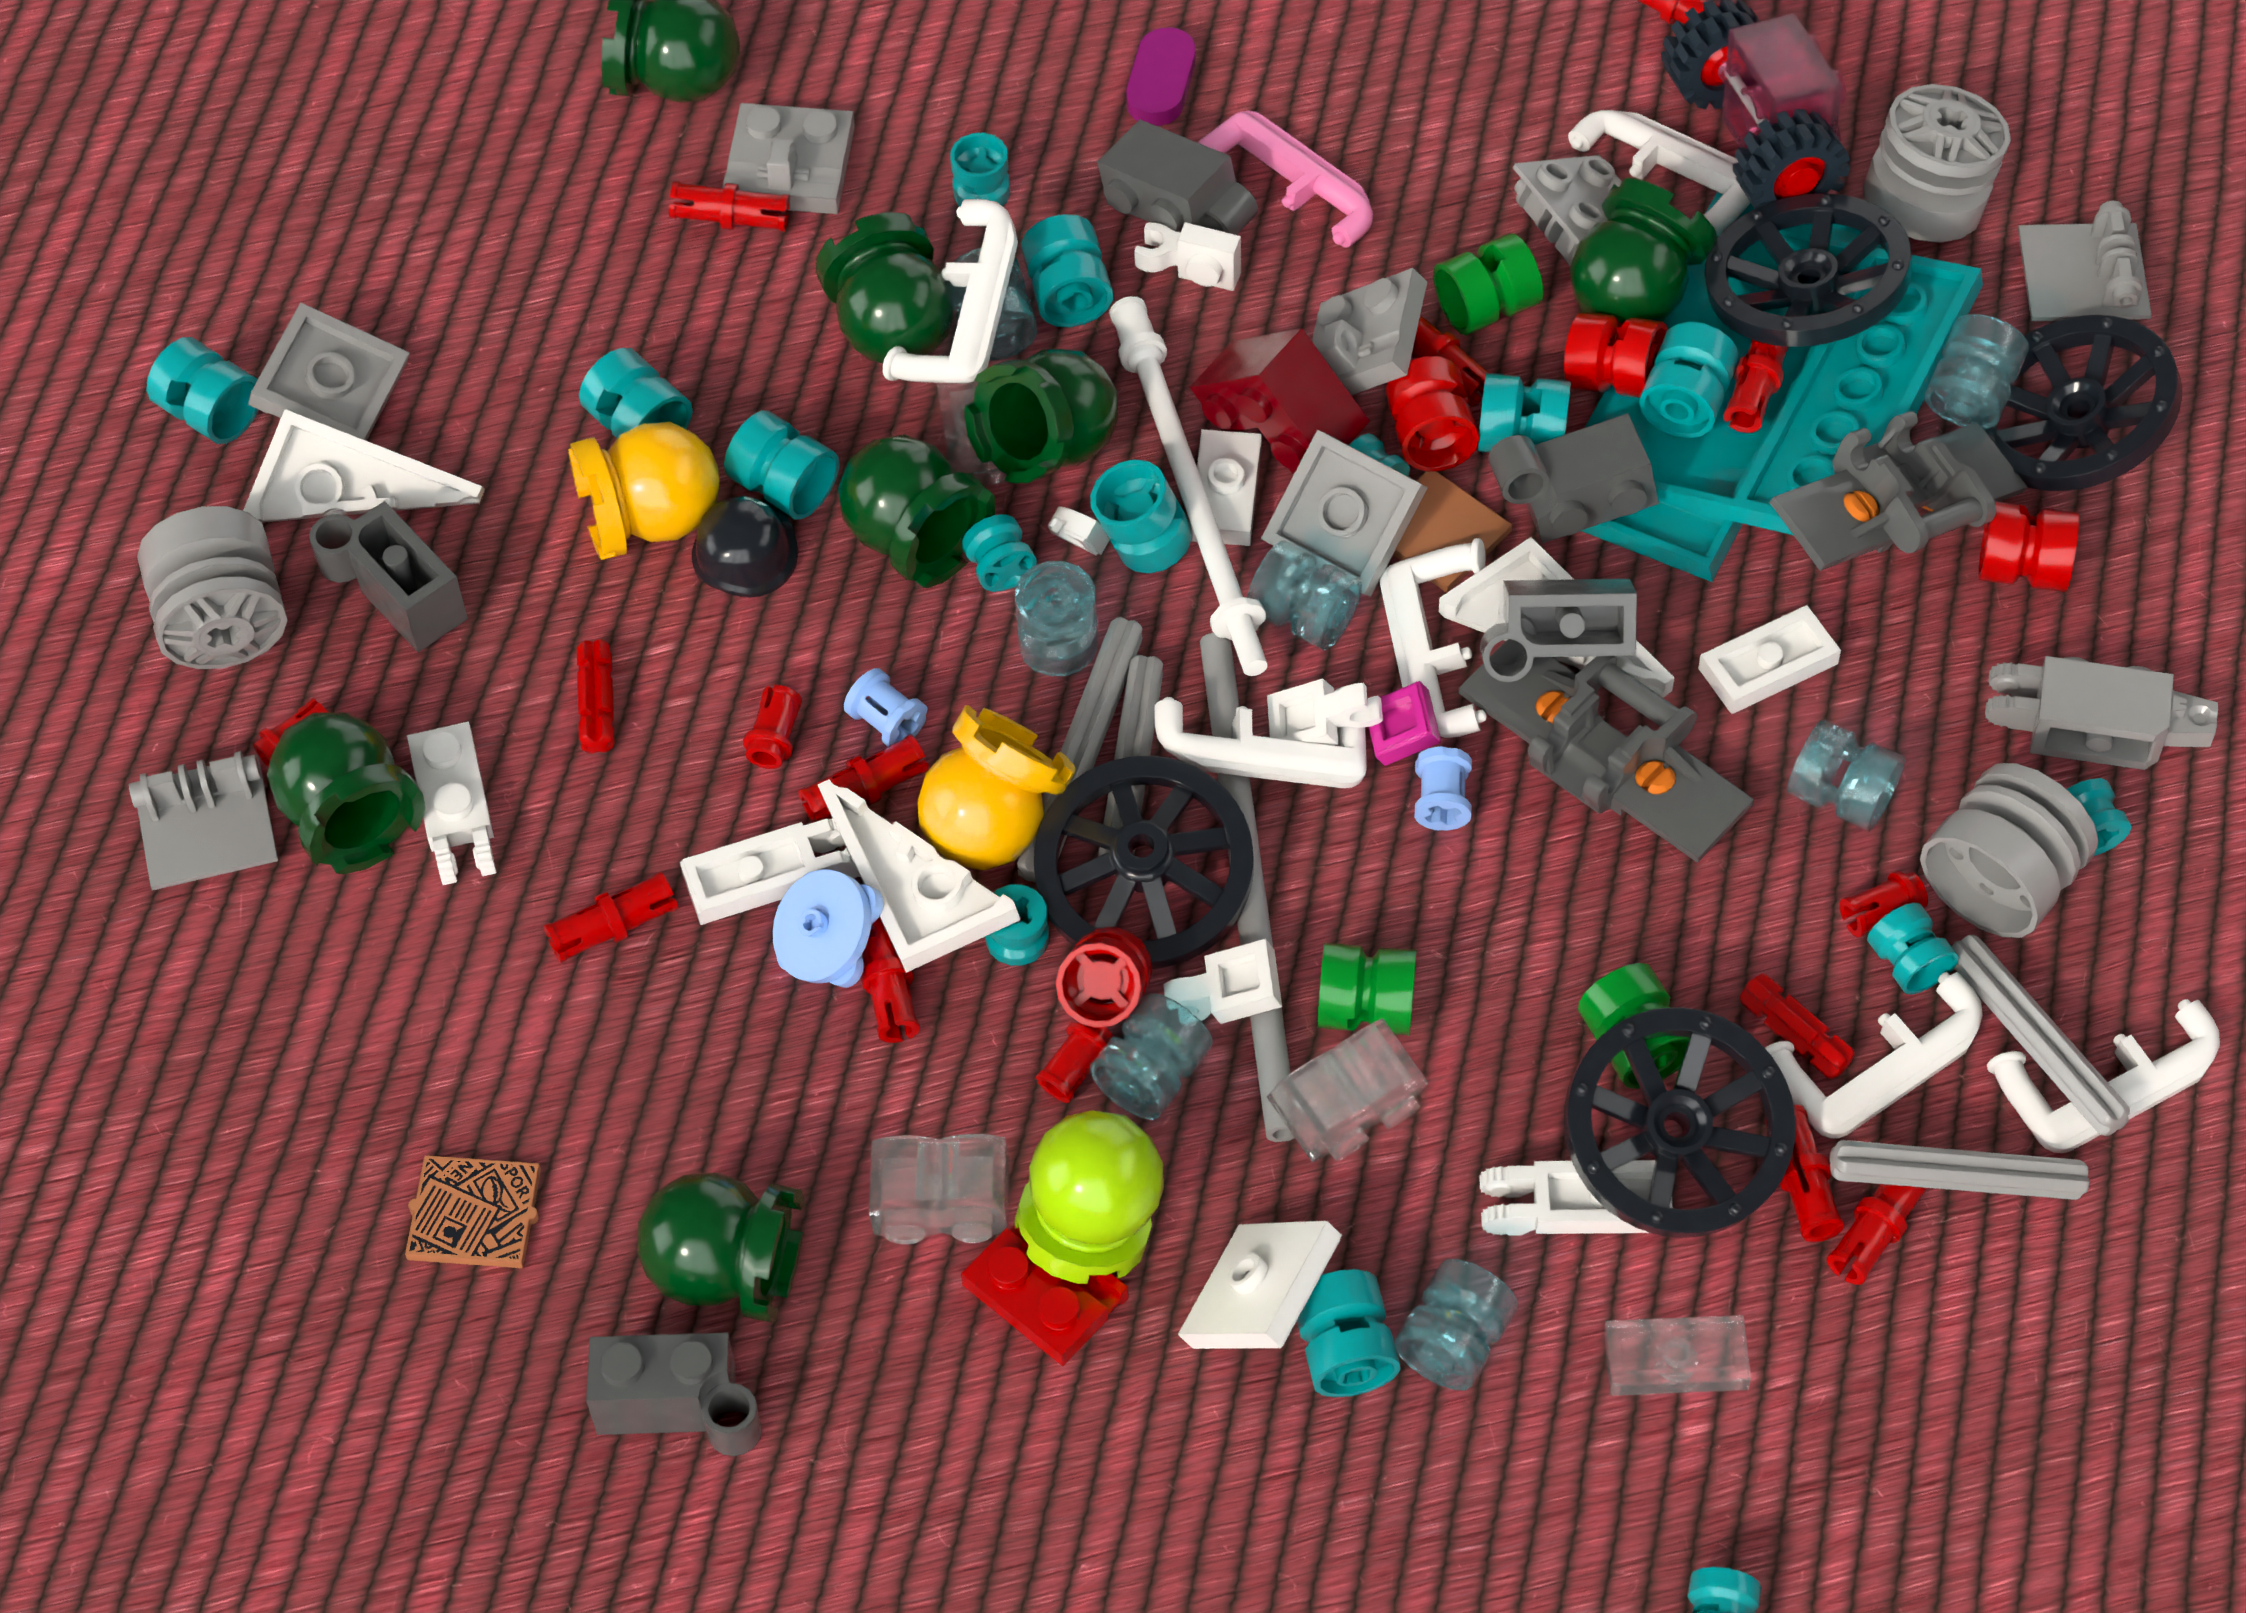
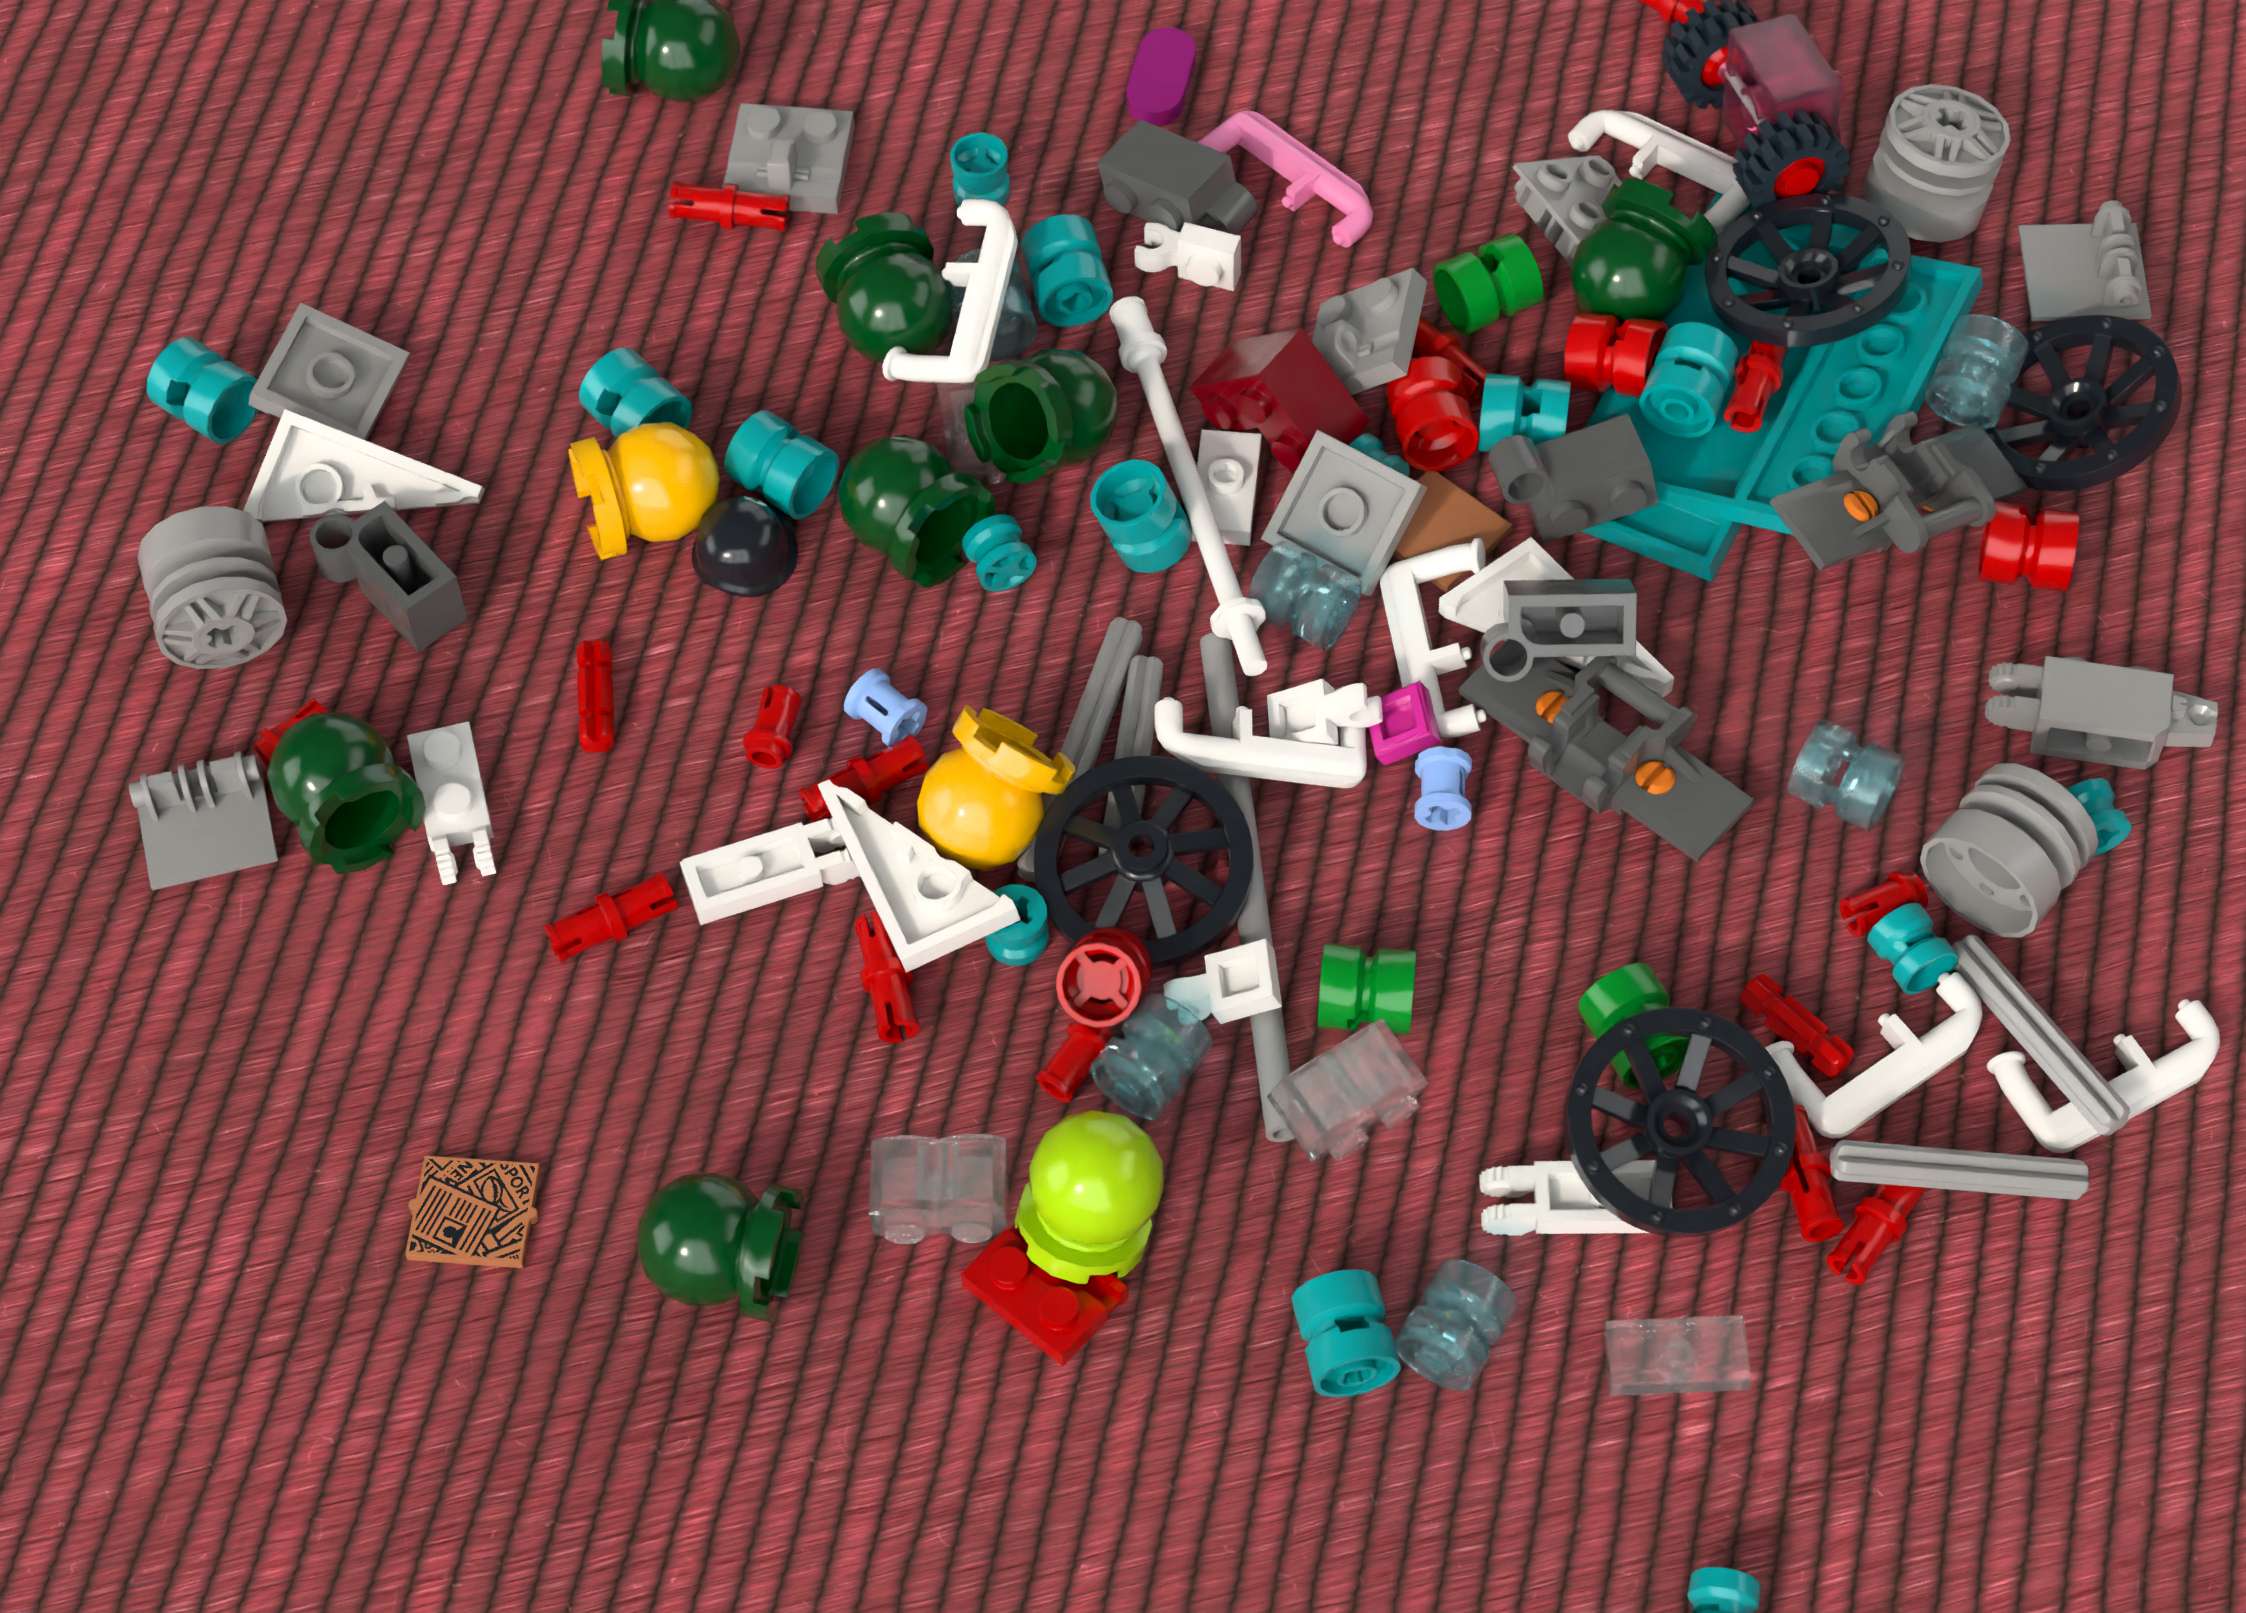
(670, 1388): dark grey hinge -> none
(825, 927): light blue piece -> none
(1056, 618): clear light blue wheel -> none
(1079, 530): white tile -> none
(1260, 1285): white plate -> none
(1769, 659): white plate -> none

